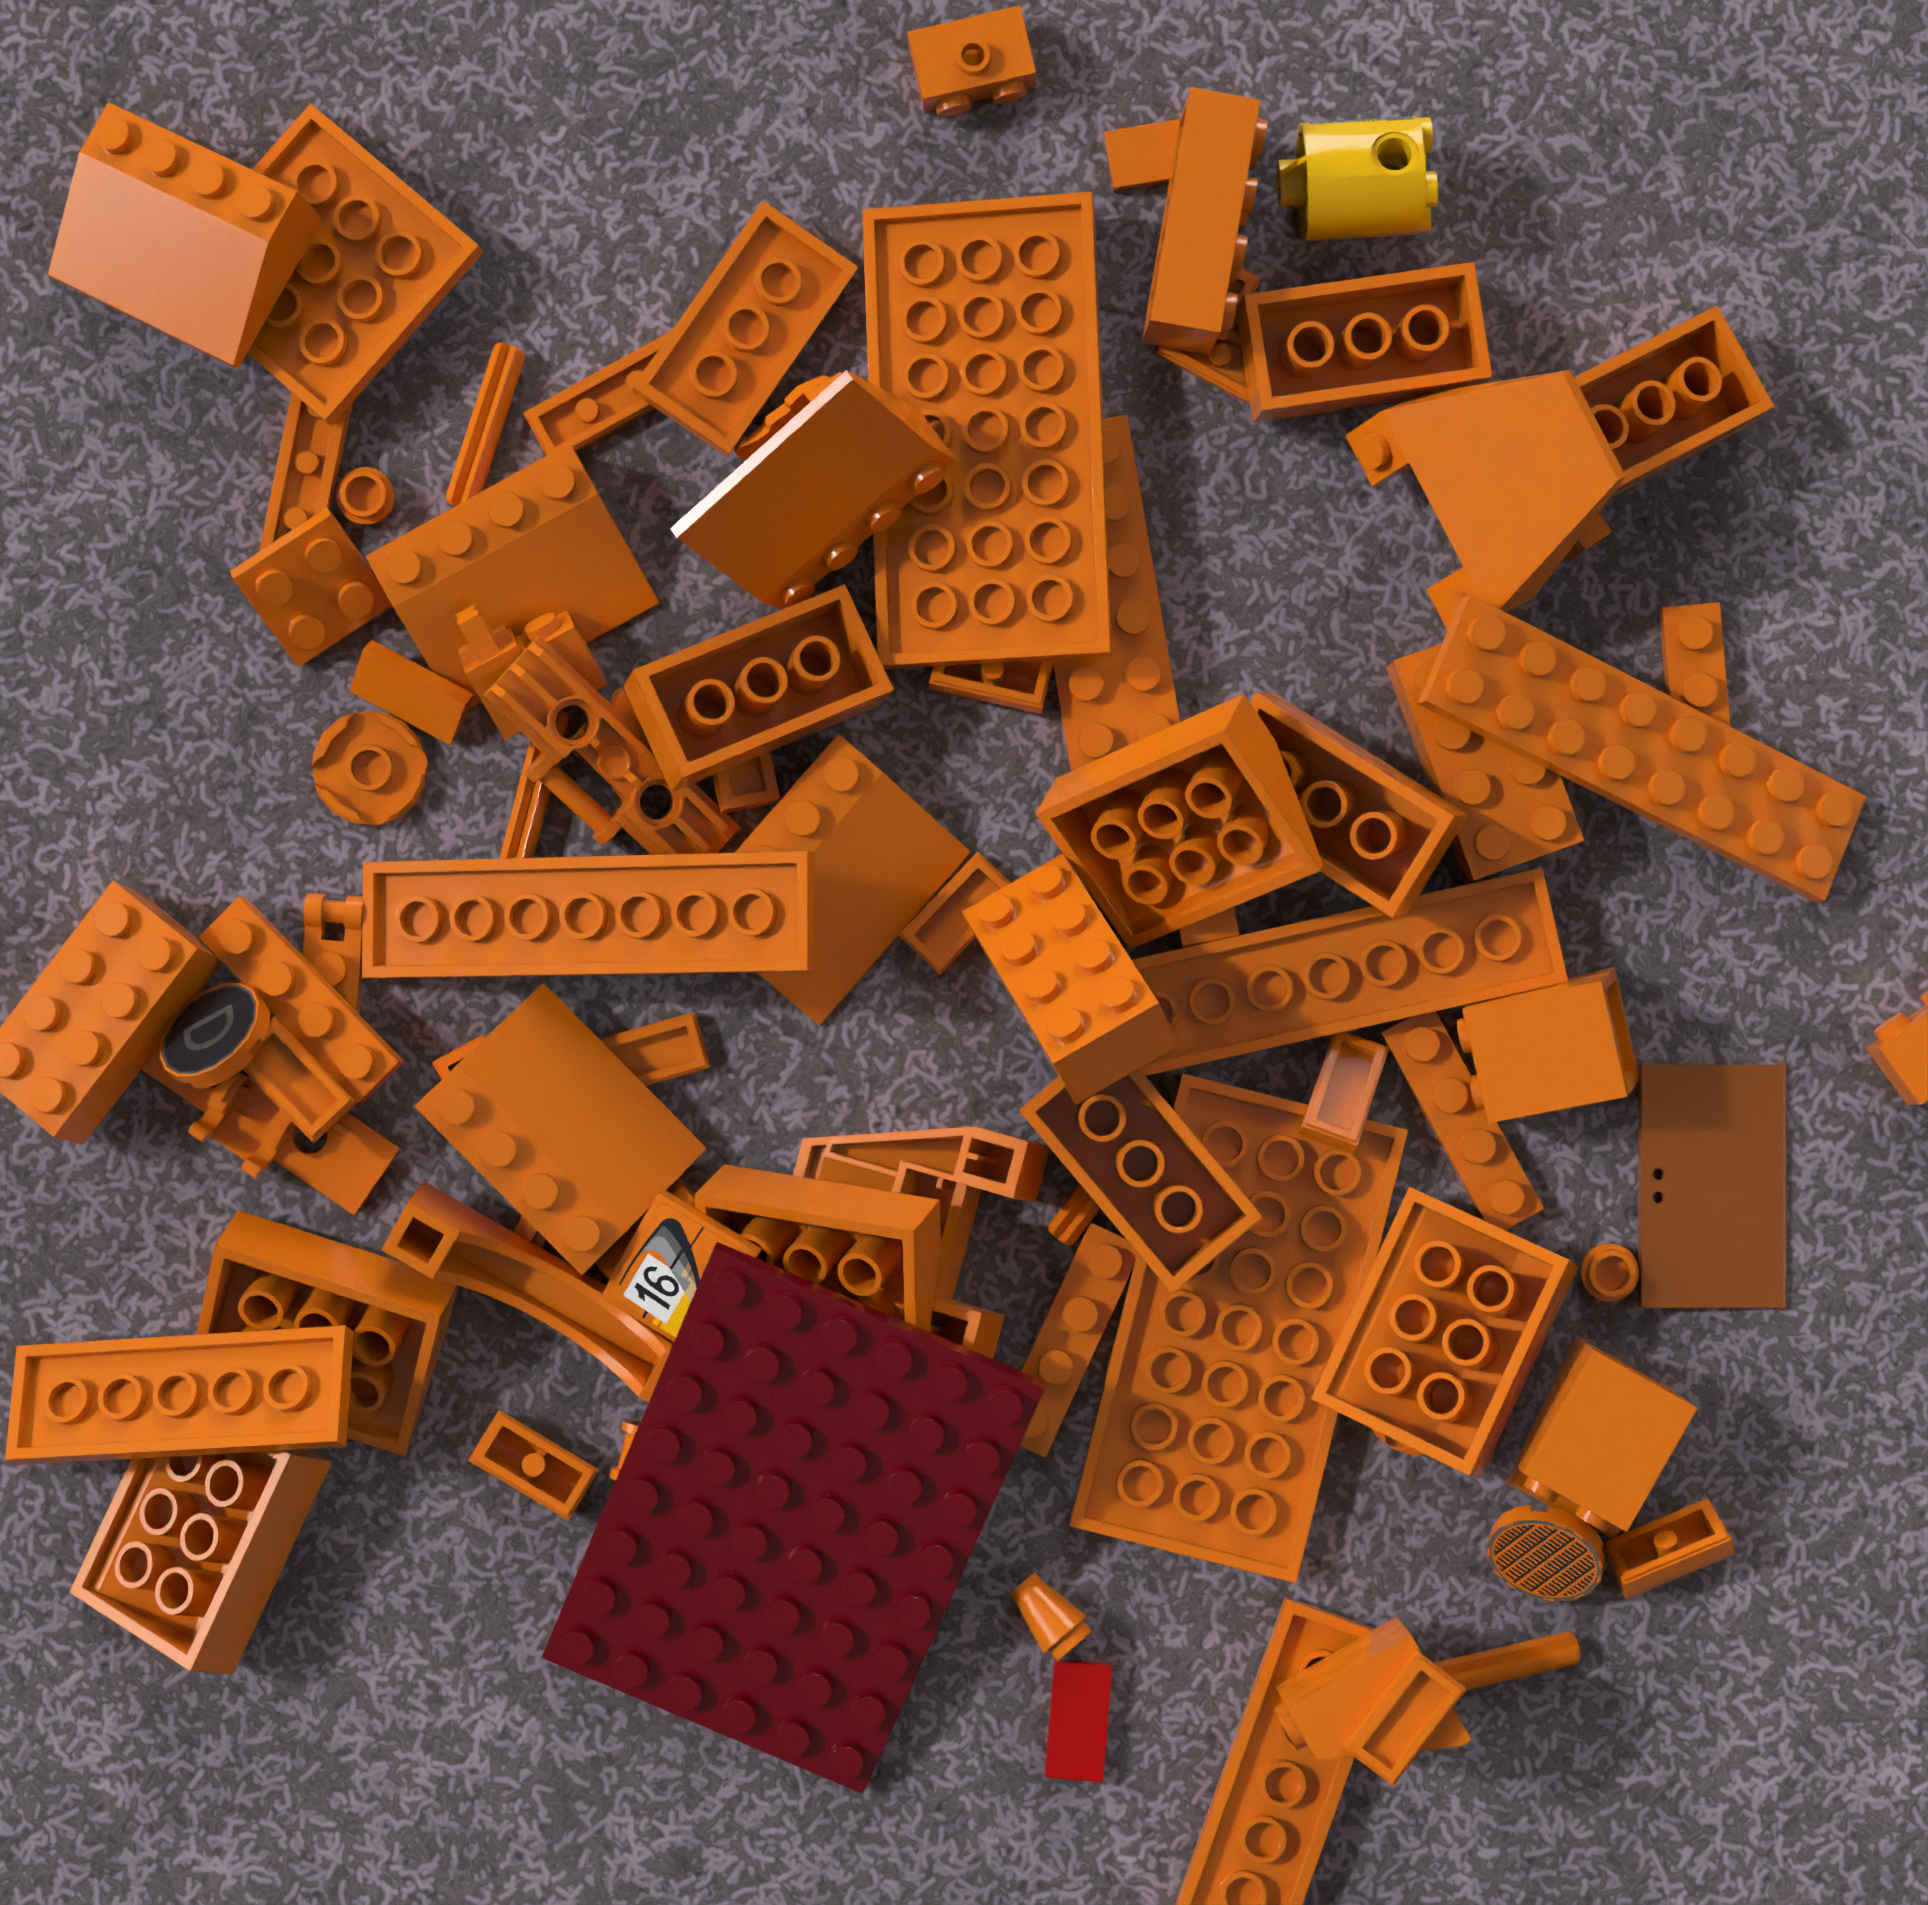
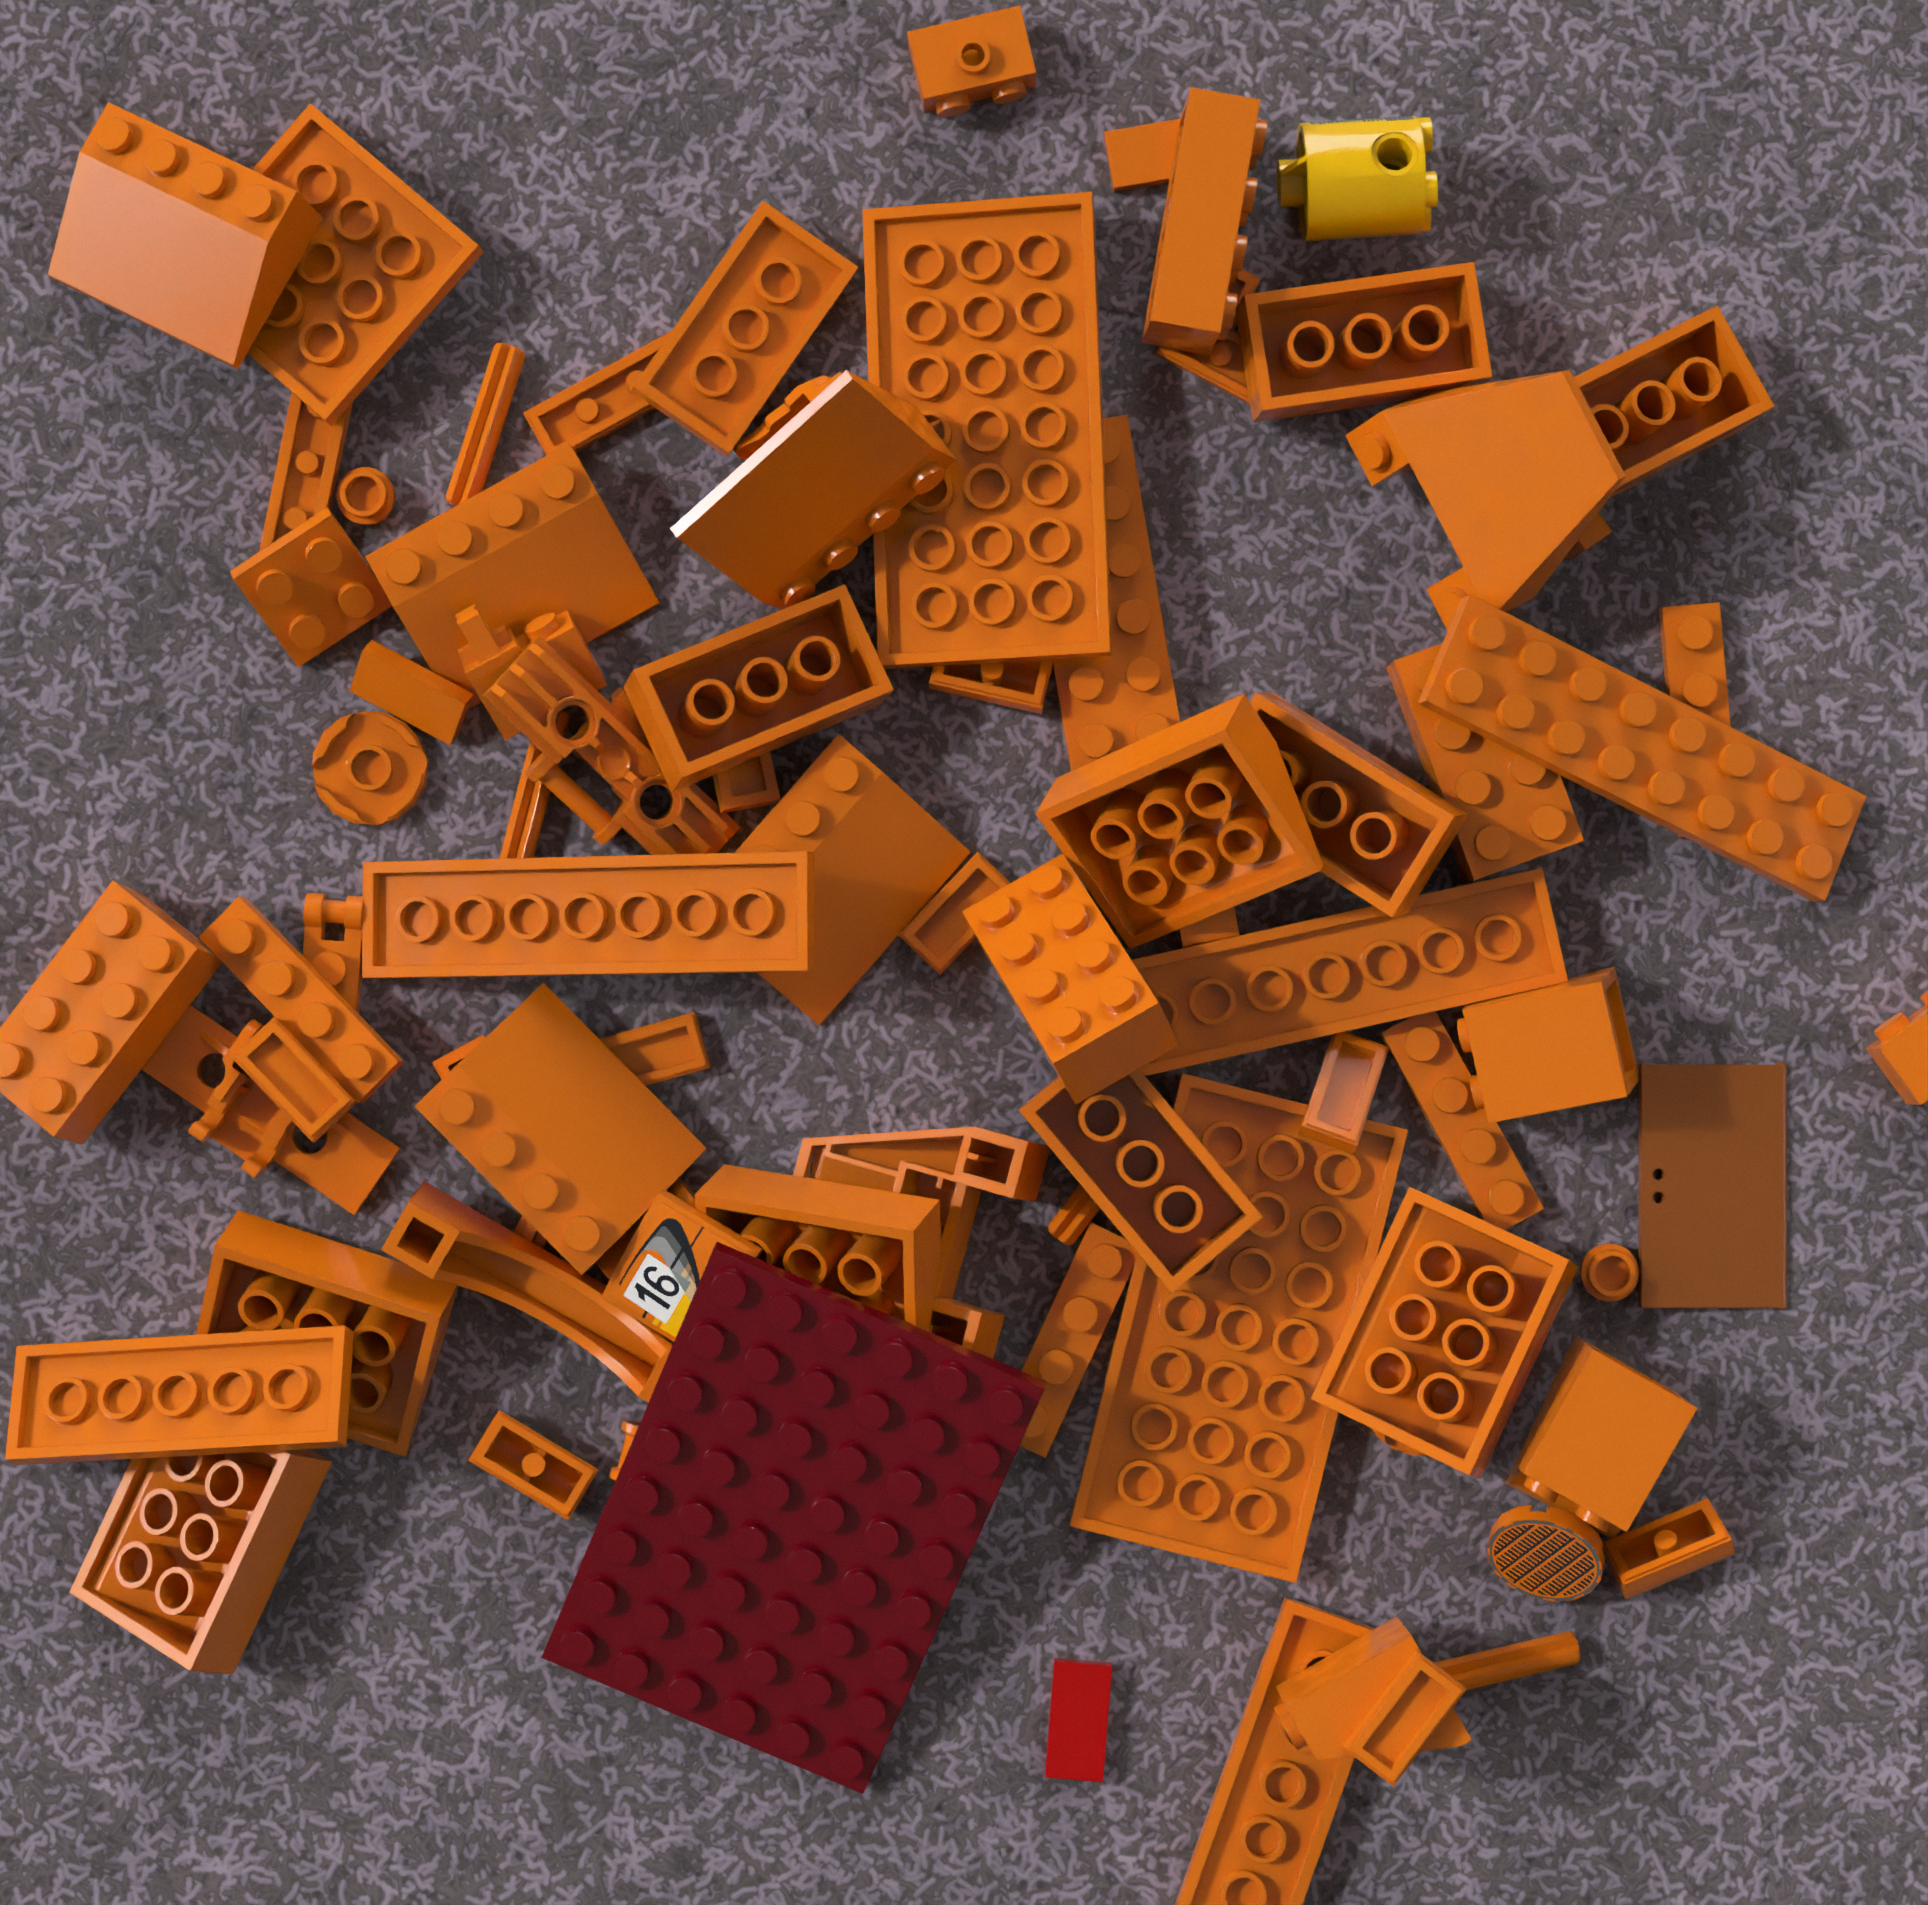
(214, 1035): tile -> none
(1051, 1617): orange cone -> none

